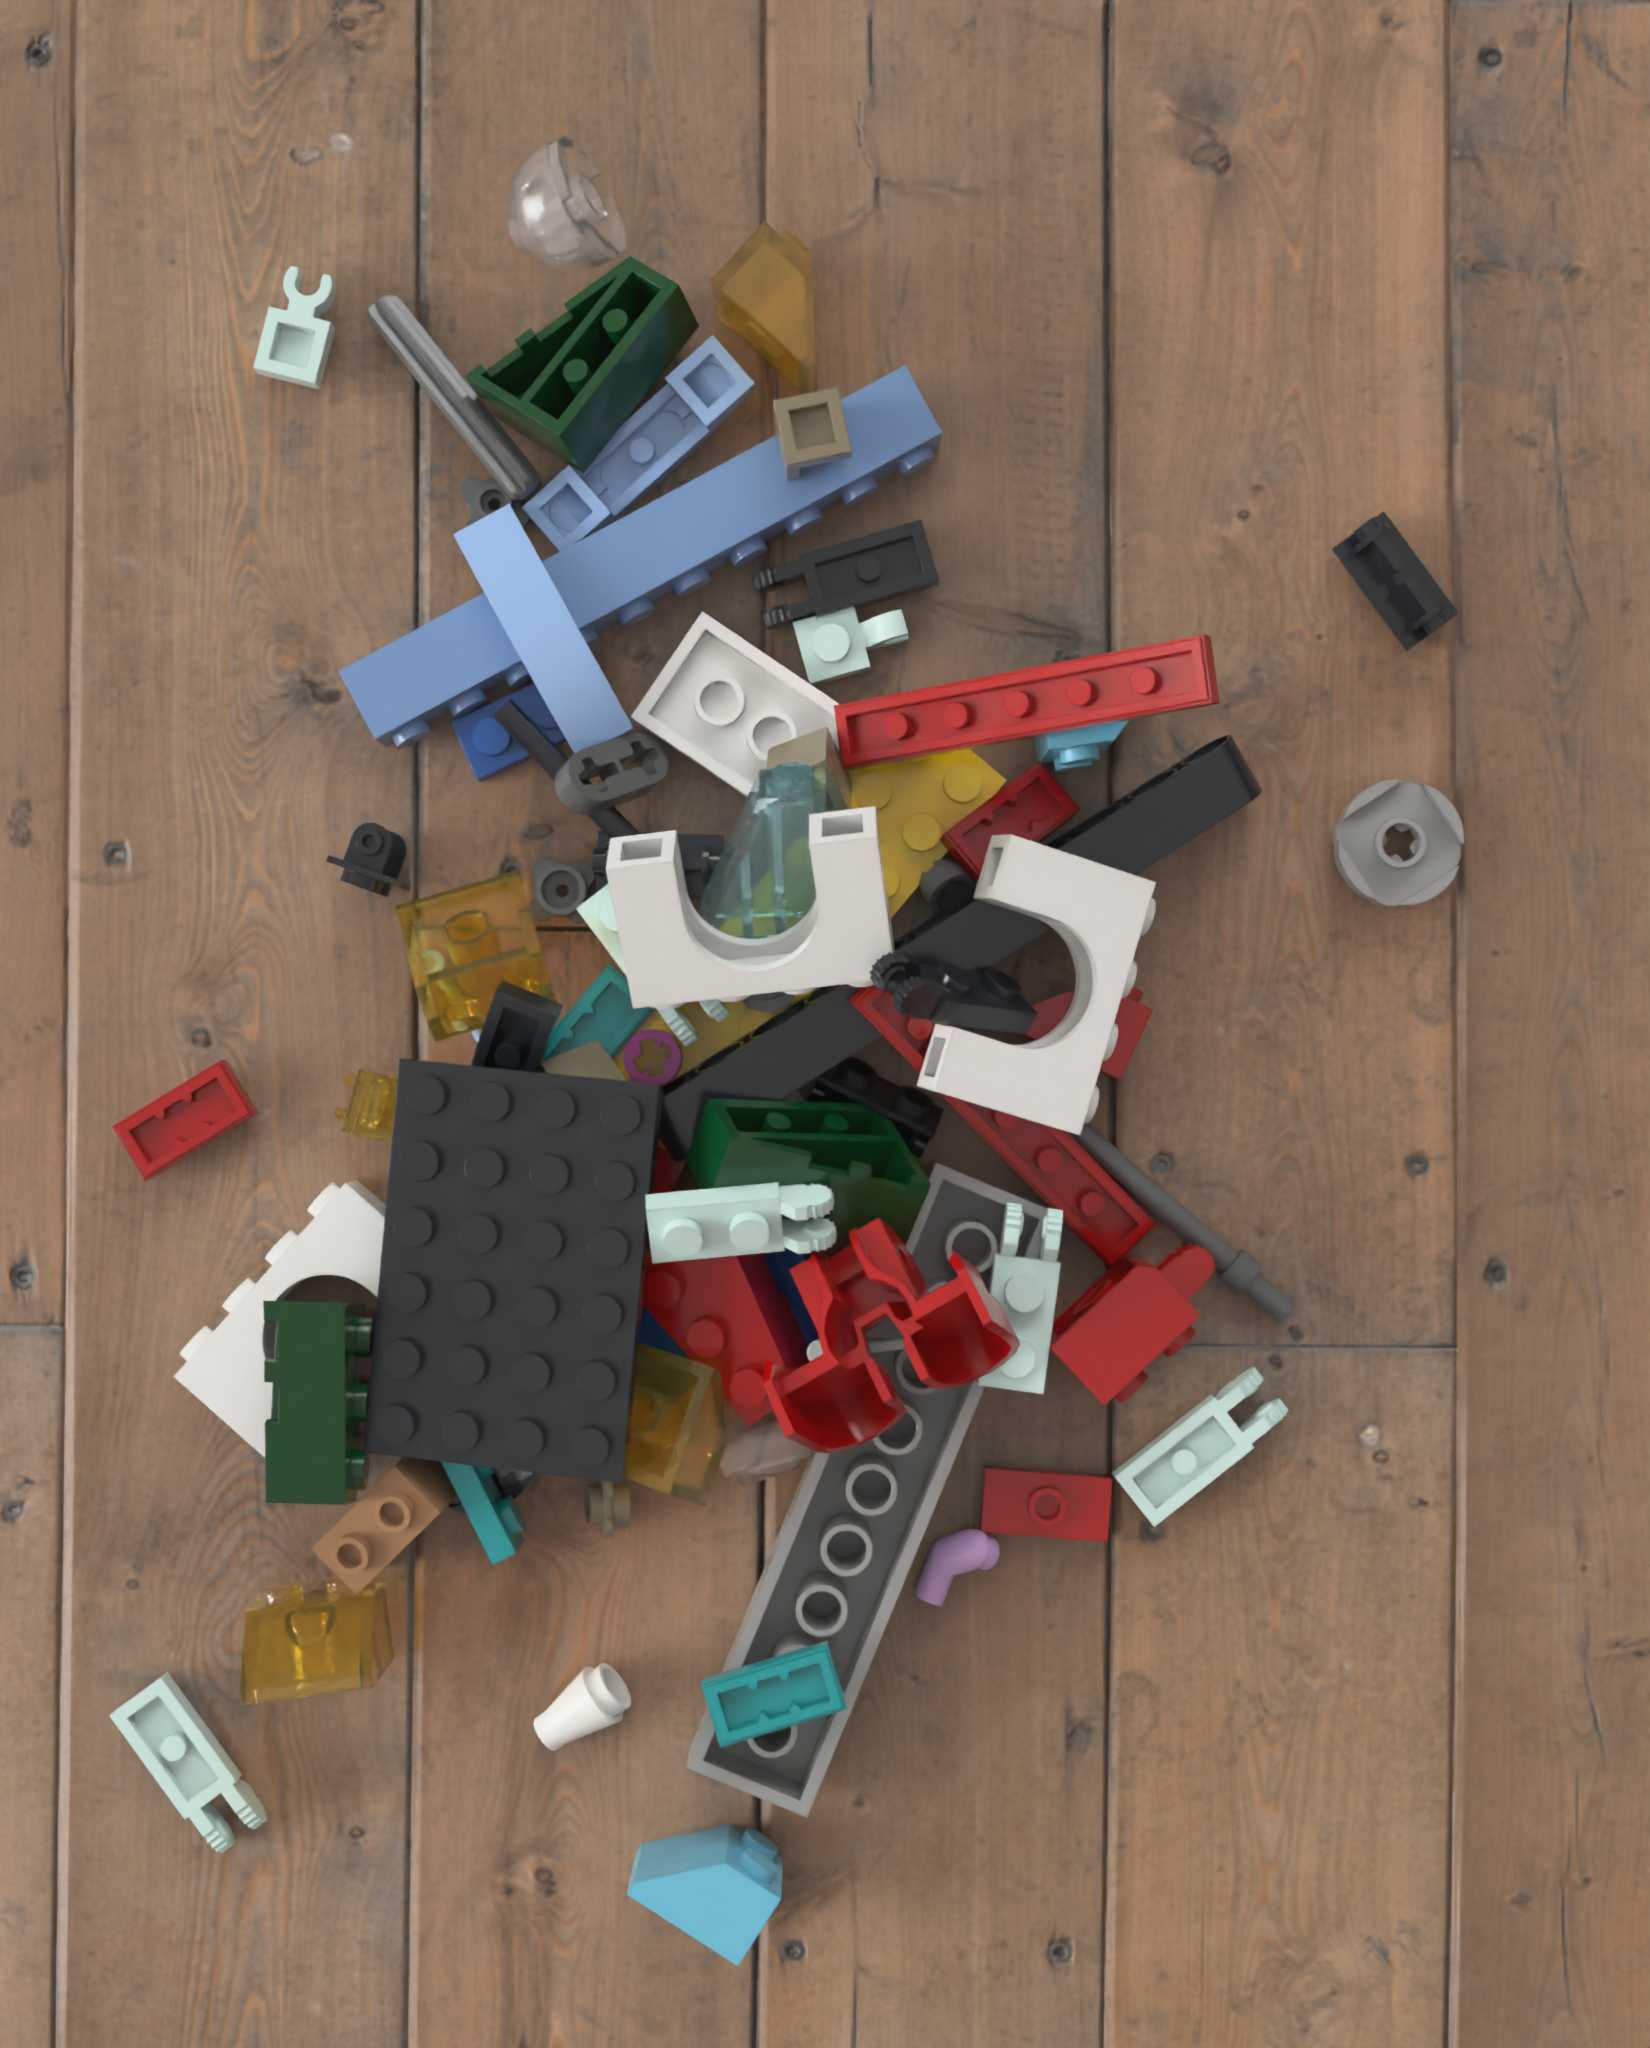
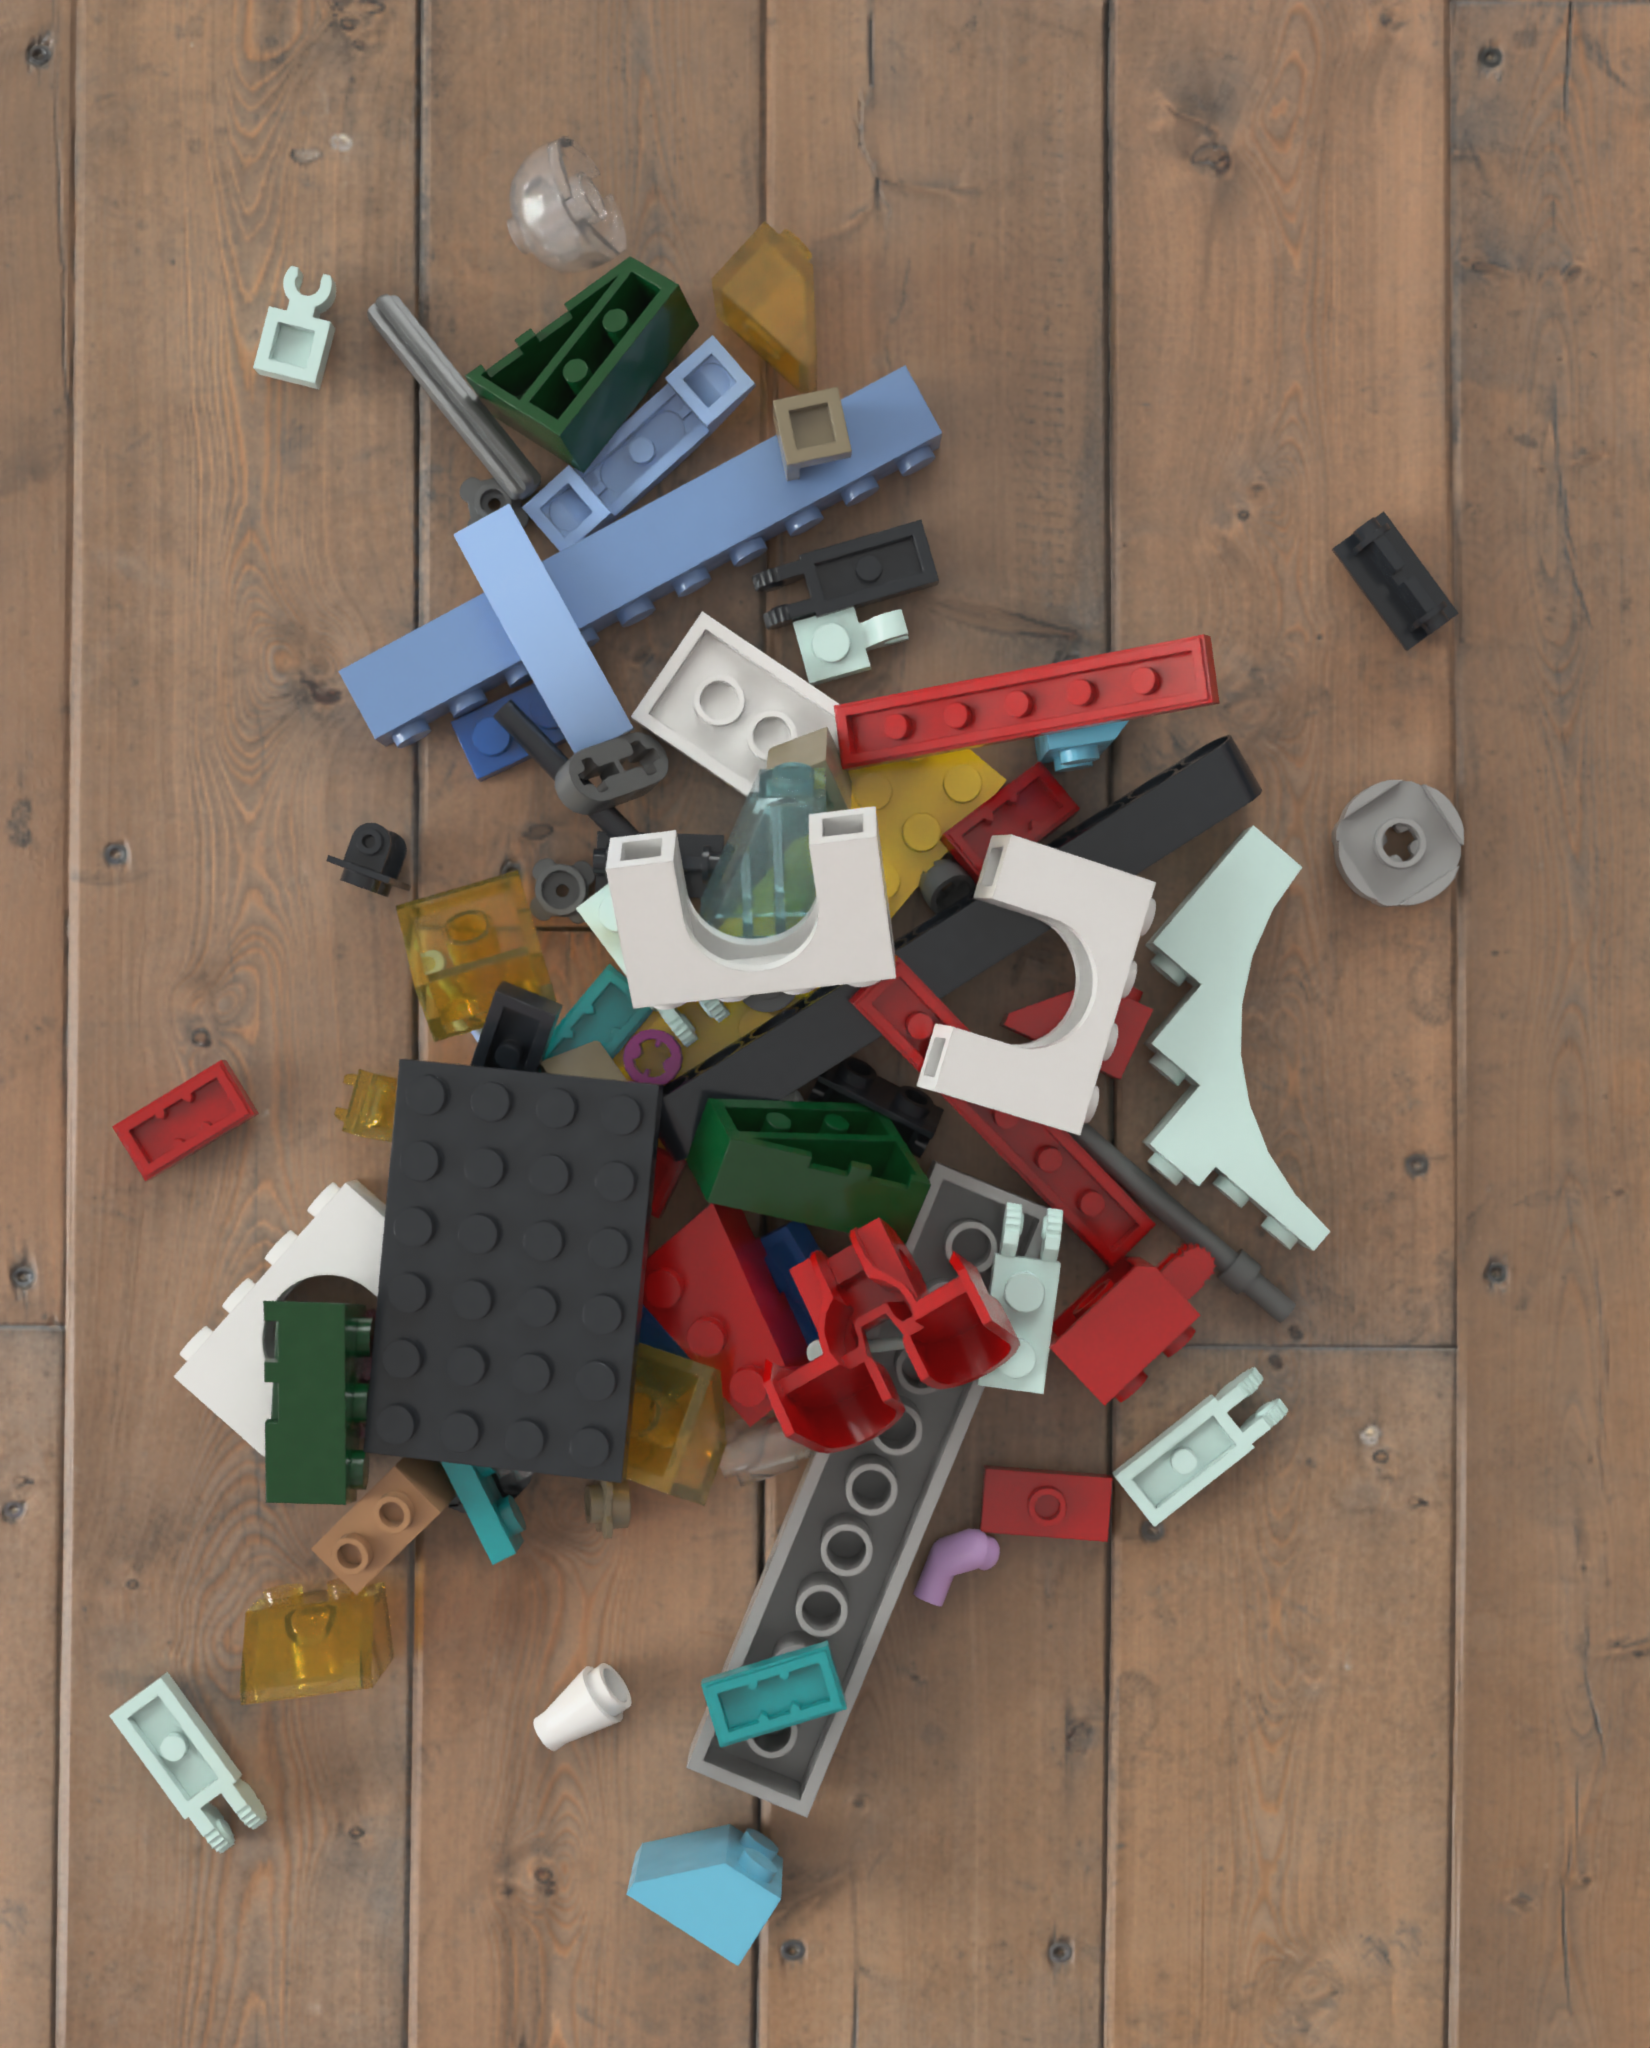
(739, 1221): light aqua hinge -> none
(953, 994): black hinge -> none
(1212, 1124): none -> light aqua arch

